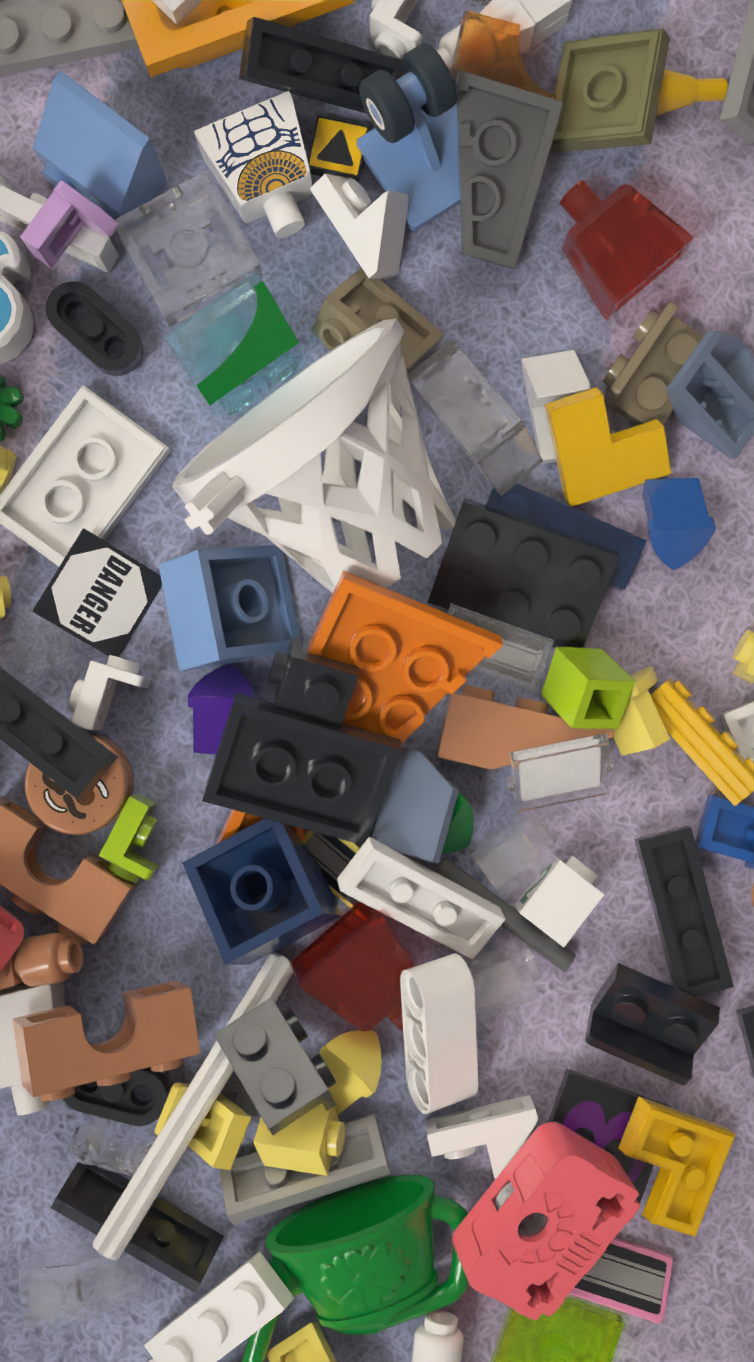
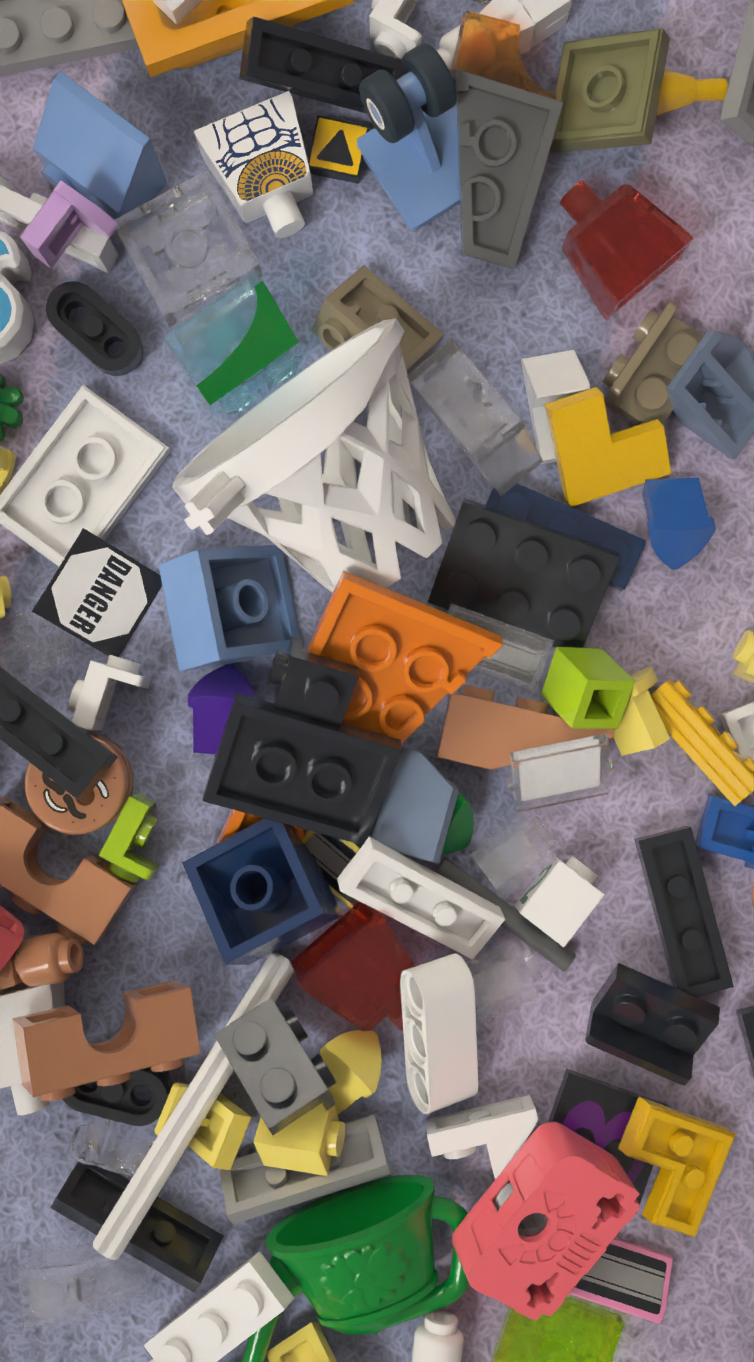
(370, 232): white slope -> none

